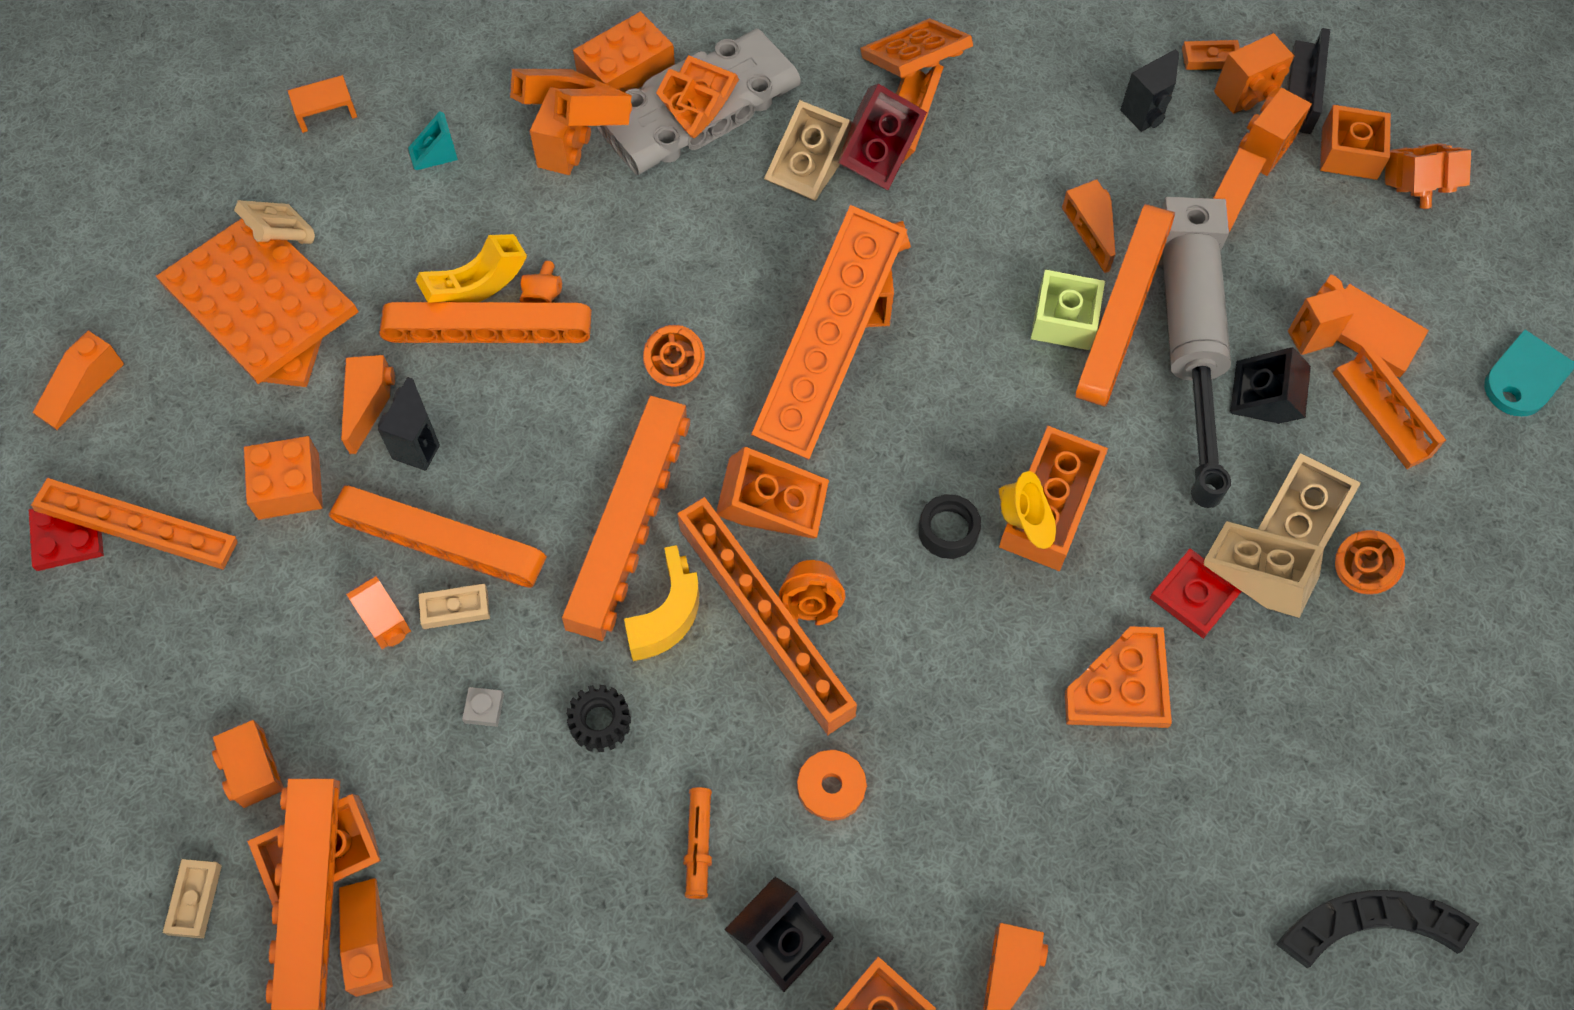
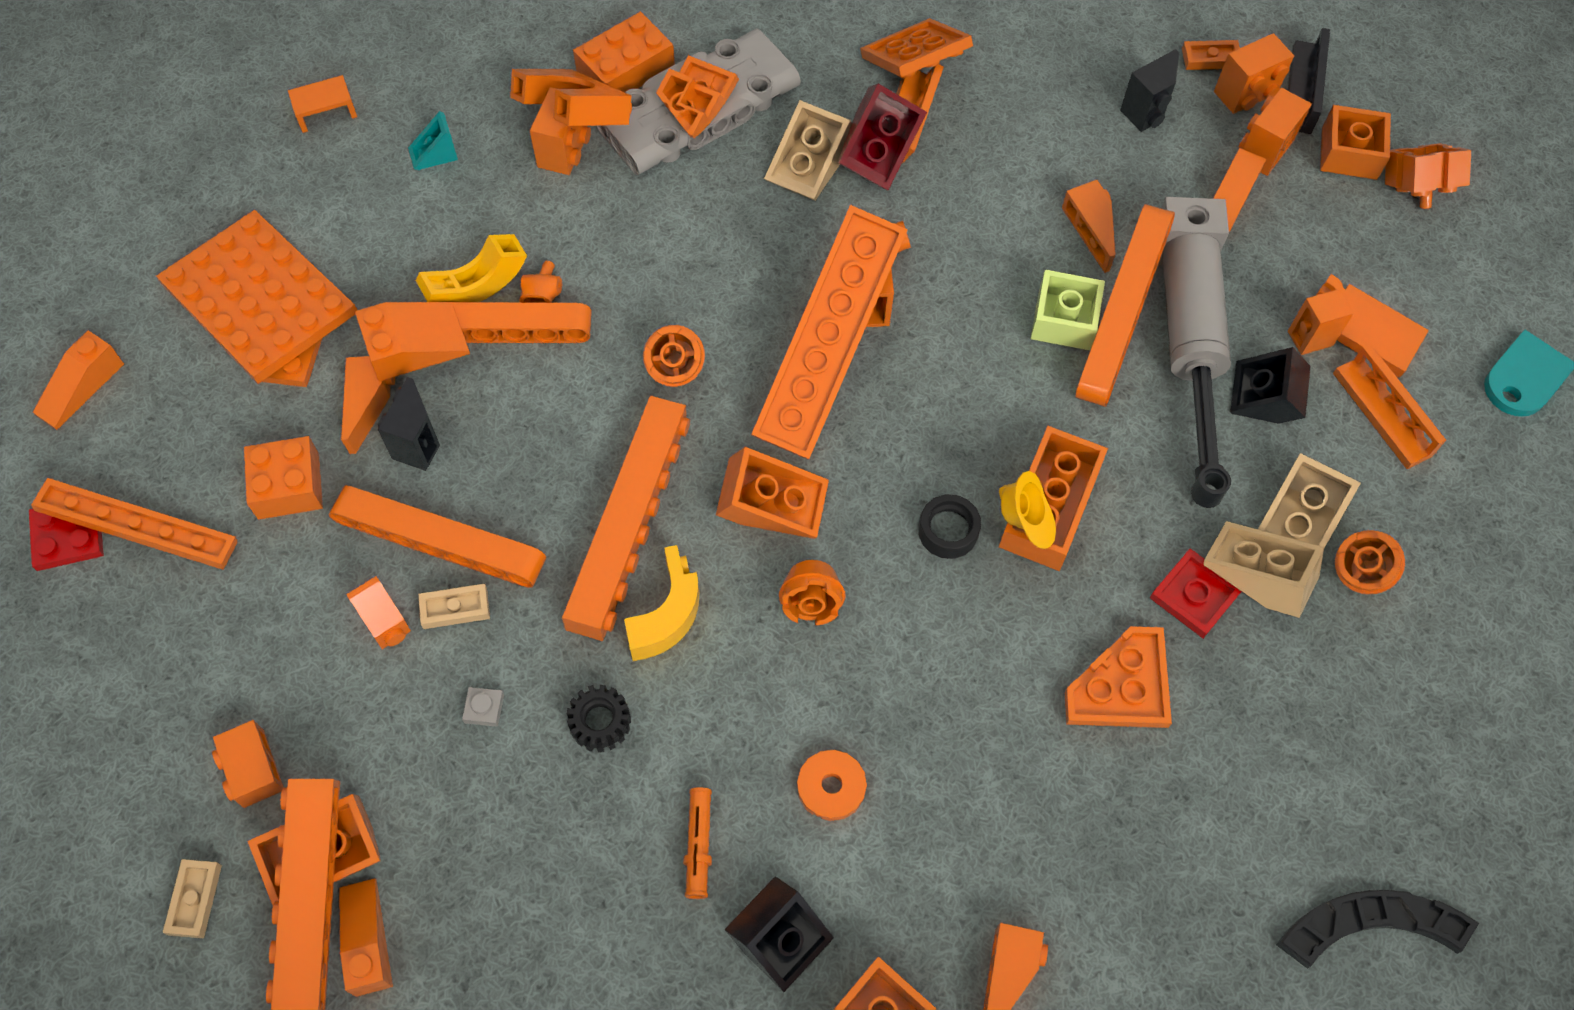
(274, 222): tan plate -> none
(410, 336): none -> orange slope
(767, 616): orange brick -> none

